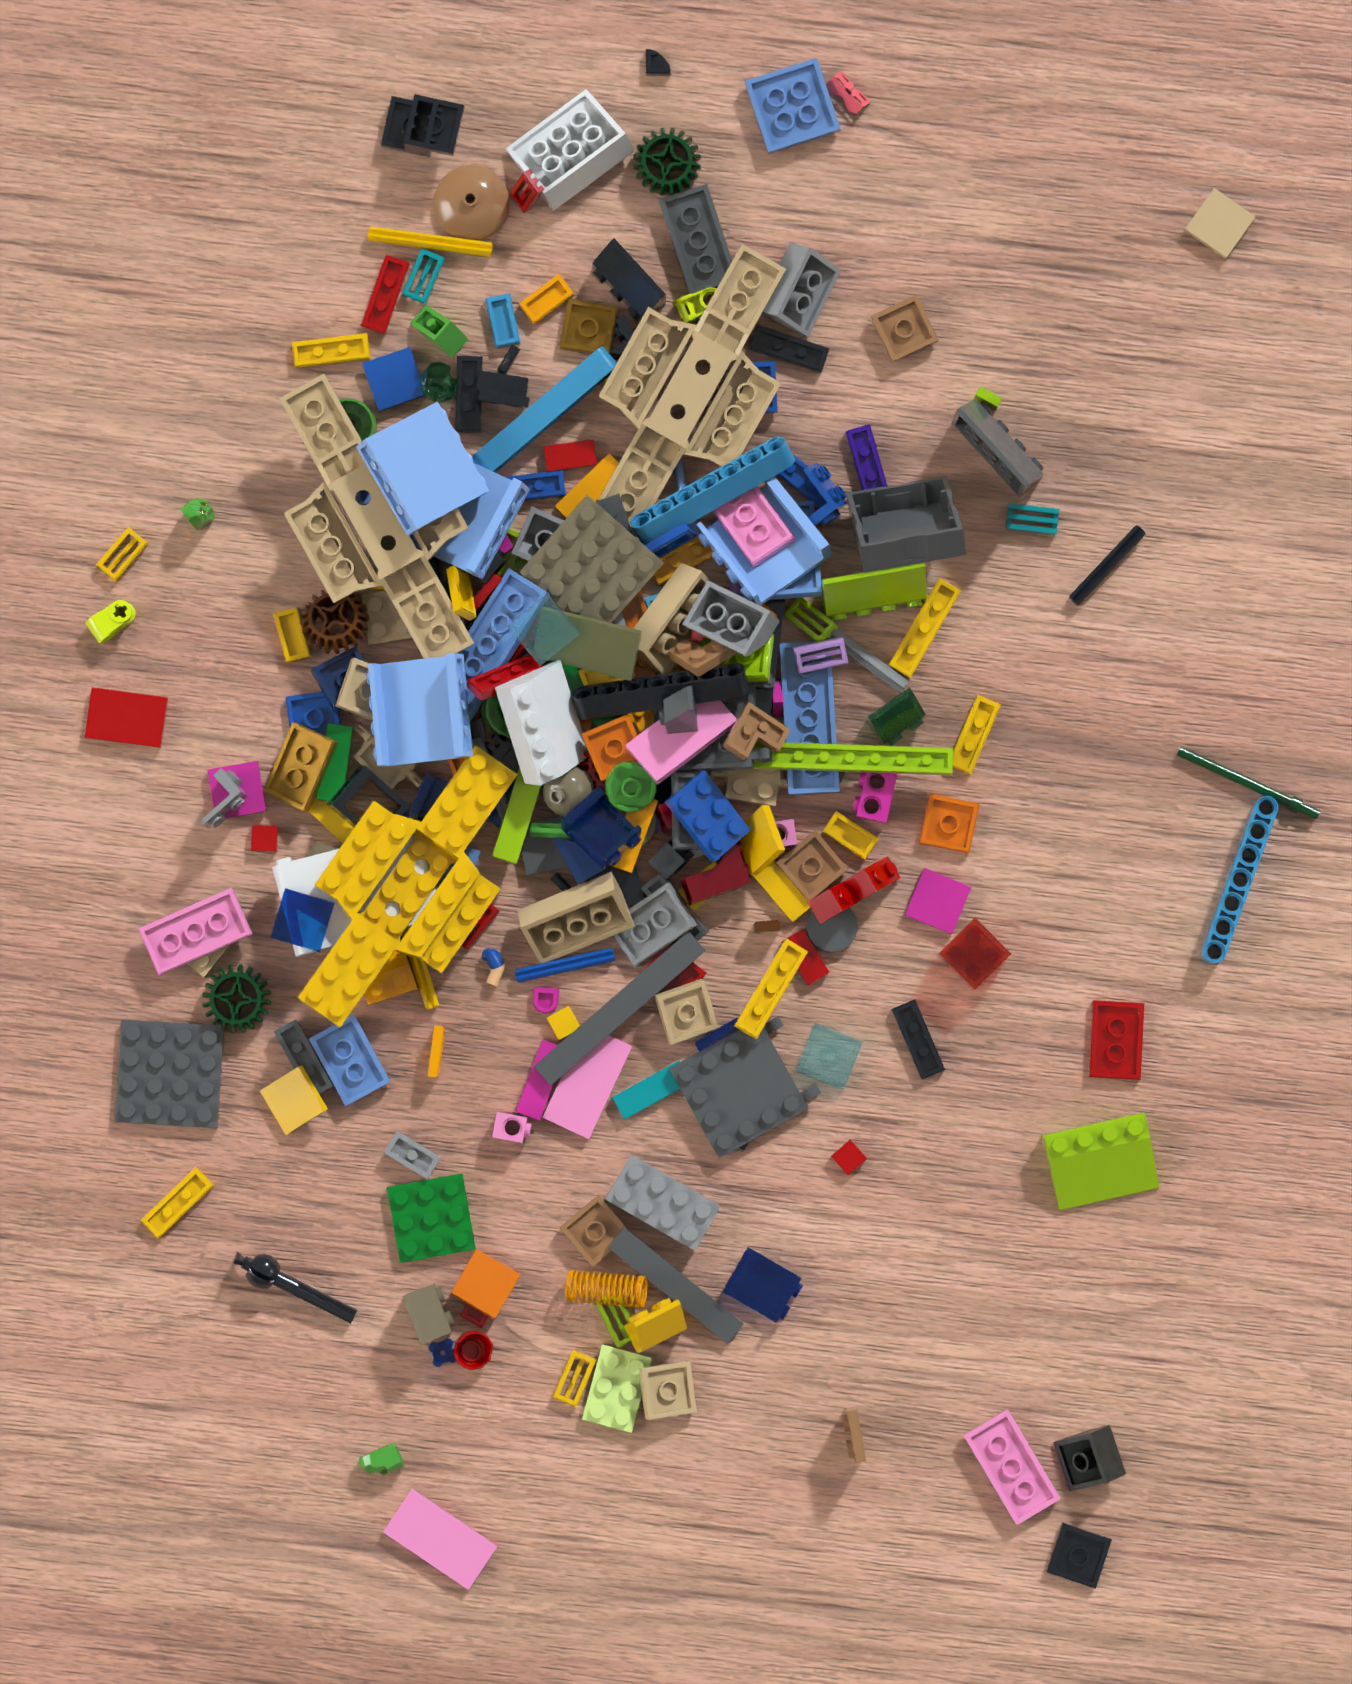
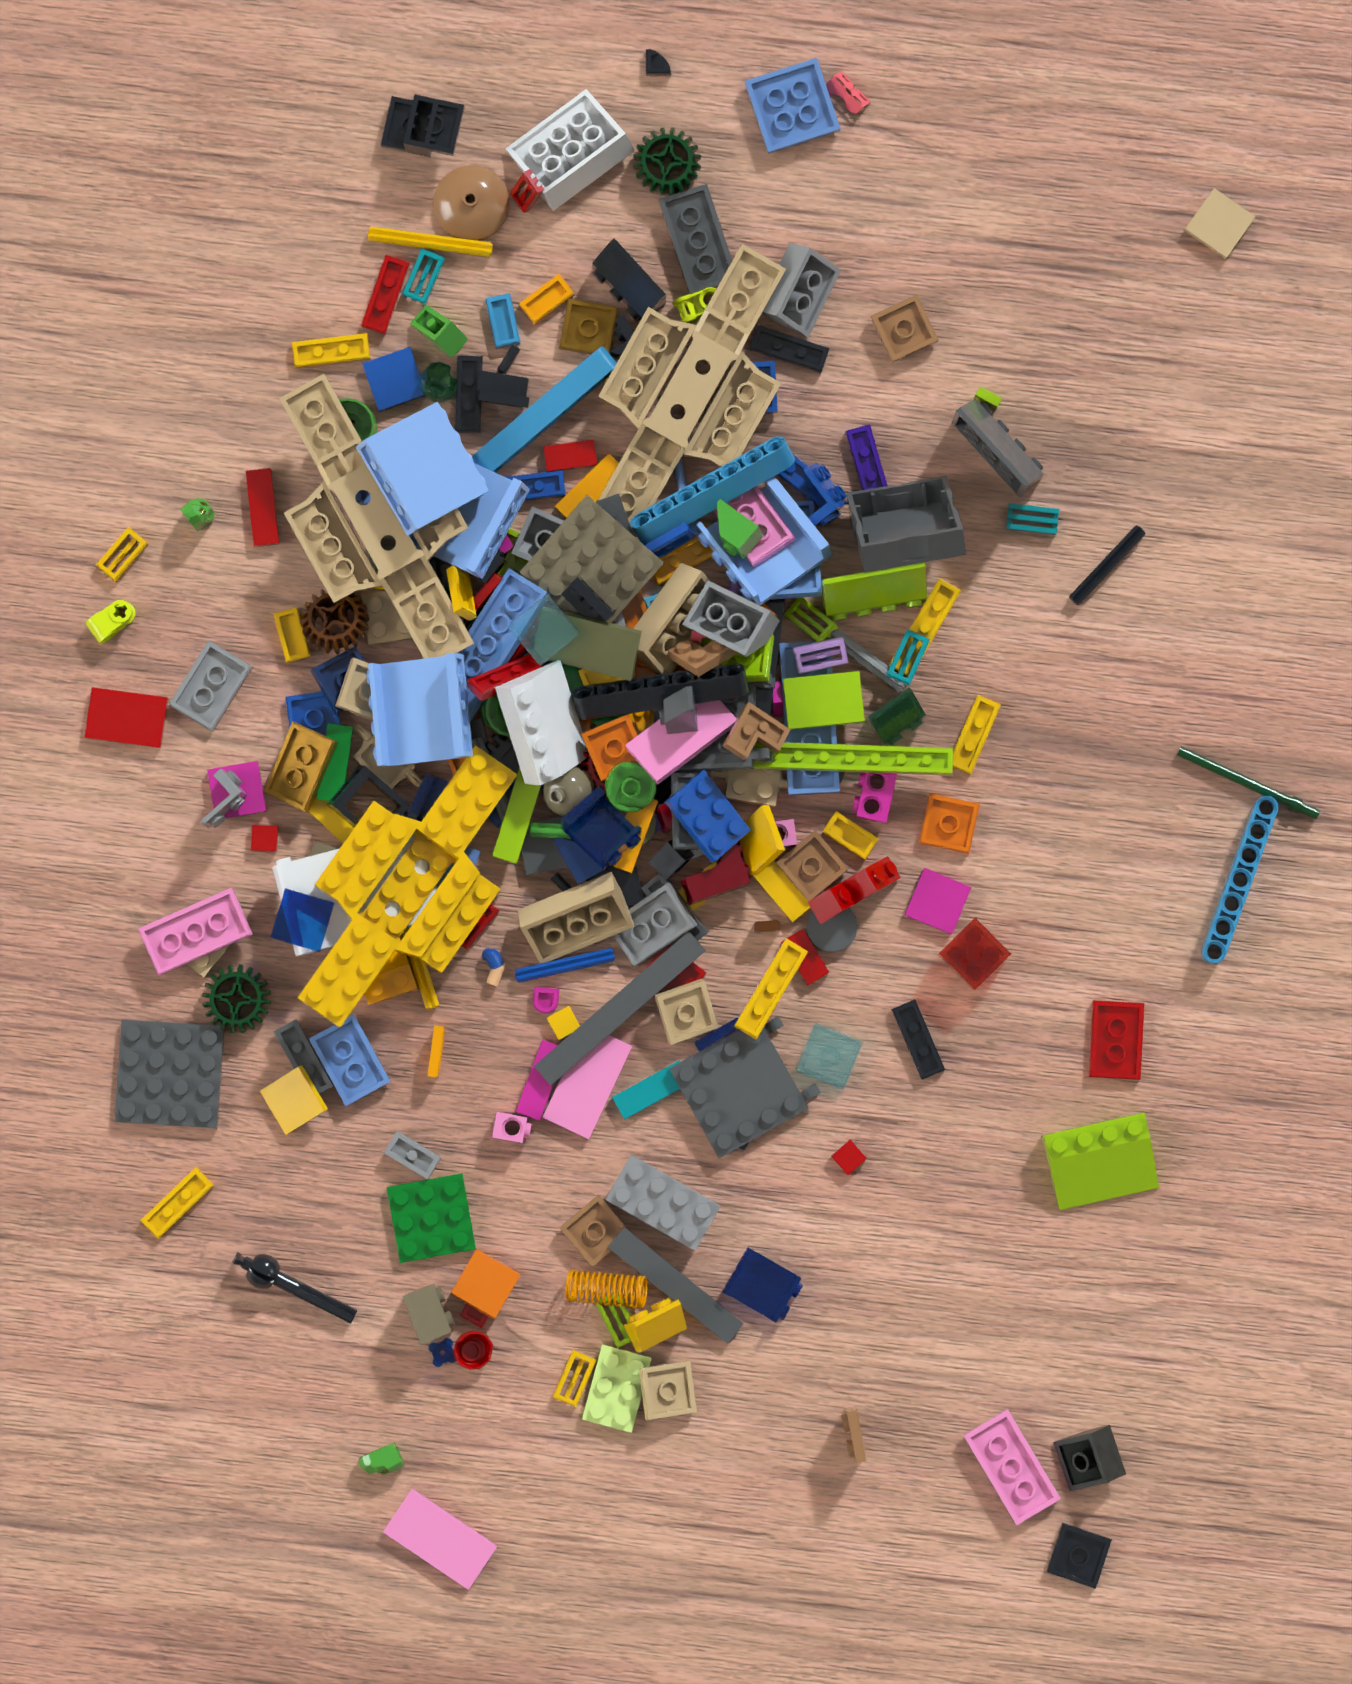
(210, 685): none -> light grey tile
(262, 507): none -> red tile
(587, 601): none -> black bracket
(737, 531): none -> bright green slope
(823, 700): none -> lime tile
(899, 677): none -> teal tile

